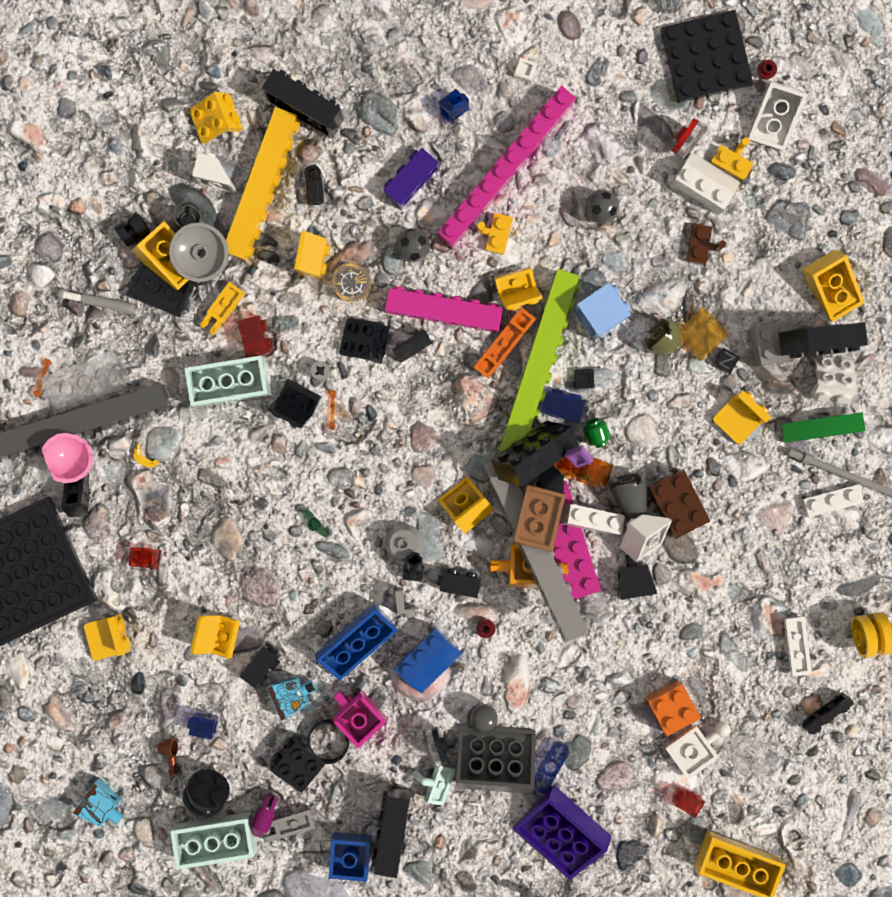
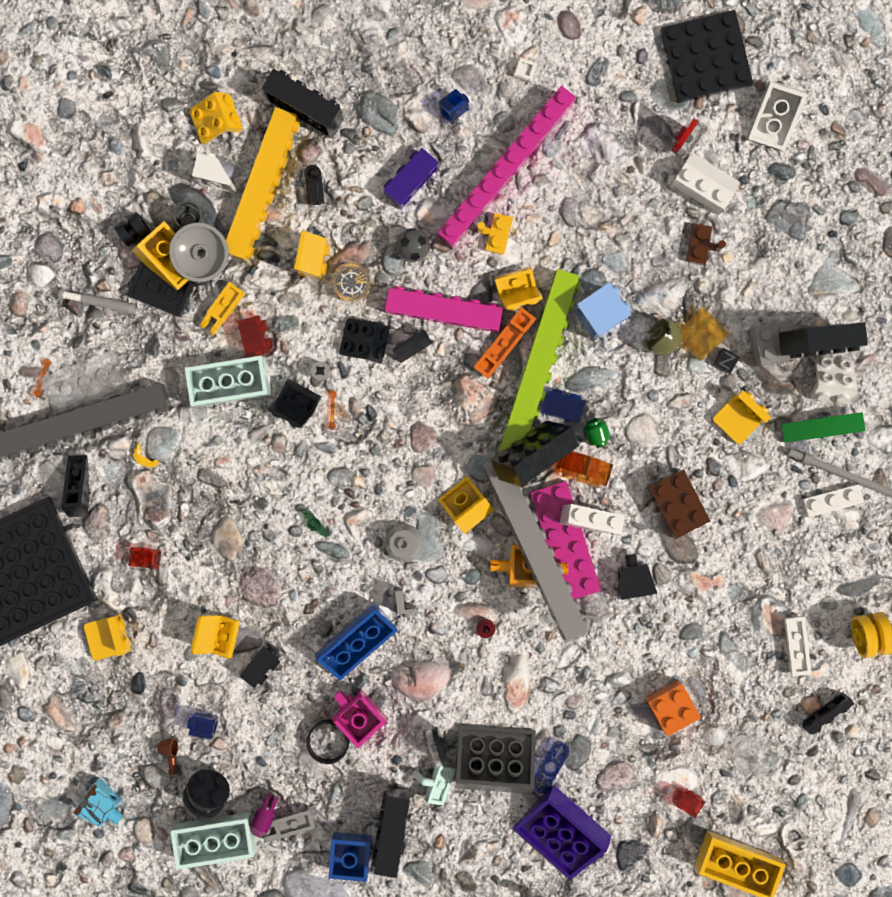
(67, 457): bright pink cylinder -> none
(290, 695): torso -> none
(296, 763): black bracket -> none
(413, 567): black piece -> none
(427, 660): blue slope -> none
(459, 584): black brick -> none
(483, 718): dark grey helmet -> none
(539, 518): medium nougat plate -> none
(551, 480): black slope -> none
(579, 456): medium lavender tile -> none
(584, 379): black tile -> none
(602, 206): dark grey piece -> none
(630, 494): dark grey cone -> none
(644, 535): white slope -> none
(693, 750): white plate -> none
(732, 161): yellow plate -> none
(767, 74): dark red plate -> none
(834, 284): yellow slope -> none

